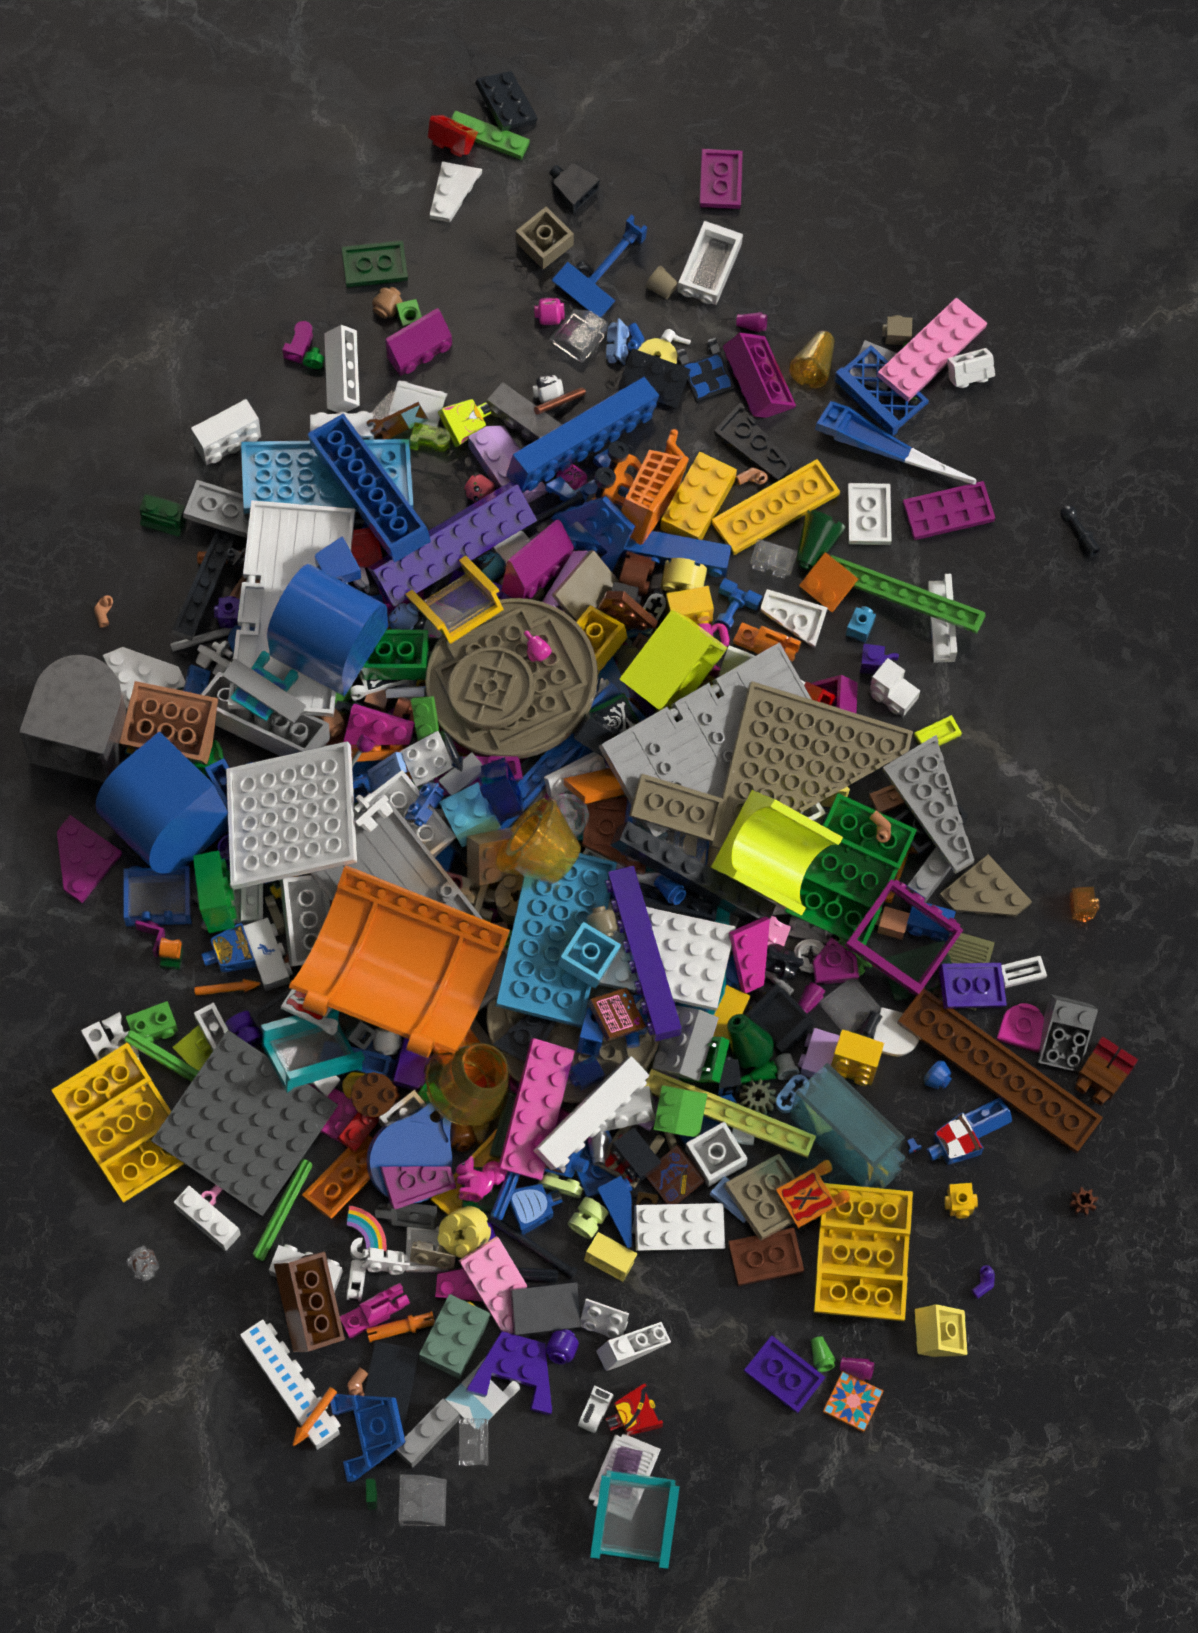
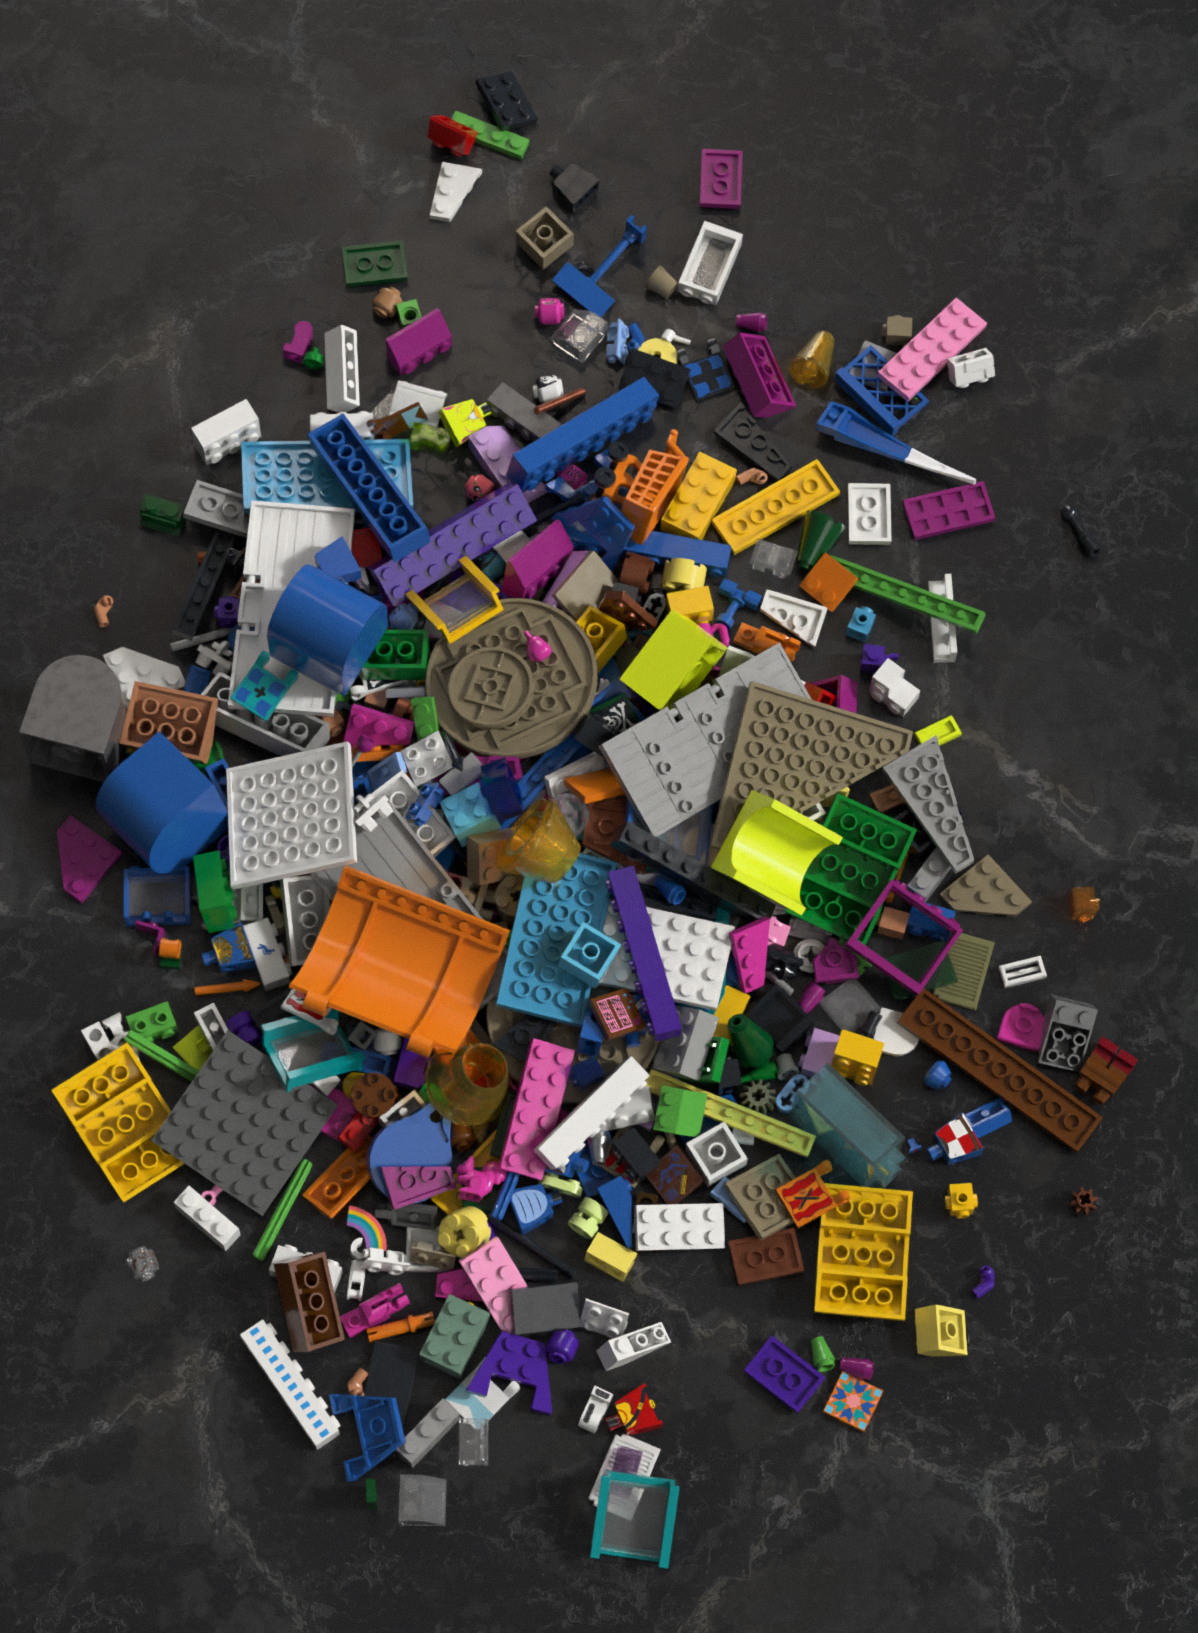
(264, 691): light grey tile -> none
(302, 1433): orange piece -> none
(603, 921): dark tan head -> none
(676, 807): dark tan plate -> none
(883, 827): nougat arm -> none
(972, 985): dark purple plate -> none

